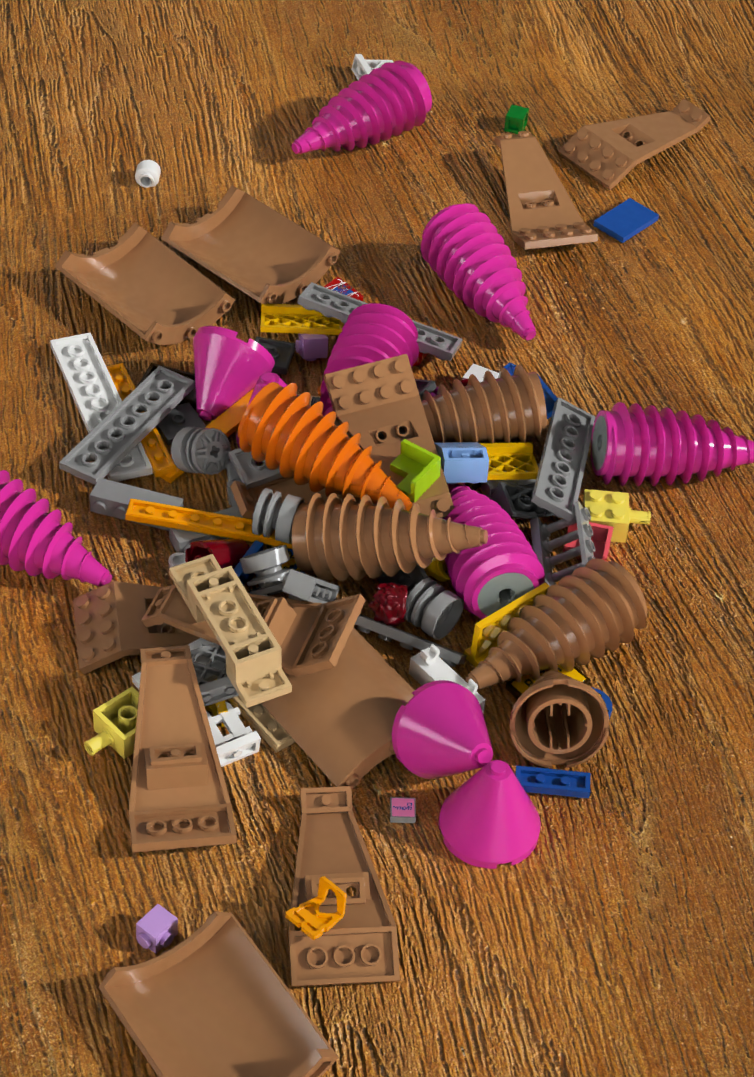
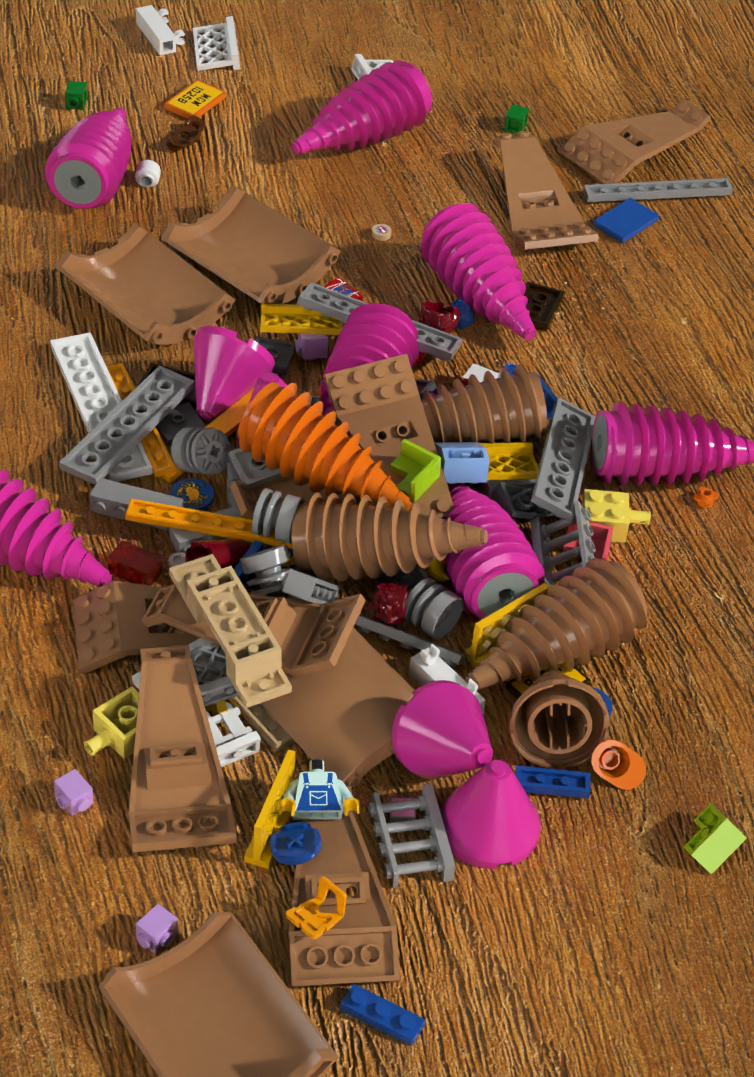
(73, 792): none -> lavender brick
(76, 95): none -> green brick
(90, 160): none -> dark pink cone
(135, 564): none -> clear red brick
(157, 31): none -> white brick
(193, 127): none -> reddish brown piece
(195, 99): none -> tile
(195, 492): none -> tile
(229, 44): none -> white fence
(269, 817): none -> yellow fence
(295, 843): none -> blue tile
(318, 795): none -> torso
(381, 232): none -> tan tile
(382, 1014): none -> blue plate
(431, 822): none -> light grey fence
(438, 316): none -> dark red hair
(466, 314): none -> blue hat
(543, 304): none -> dark brown tile
(618, 764): none -> orange piece
(658, 190): none -> light grey plate
(705, 497): none -> orange plate
(714, 840): none -> lime panel

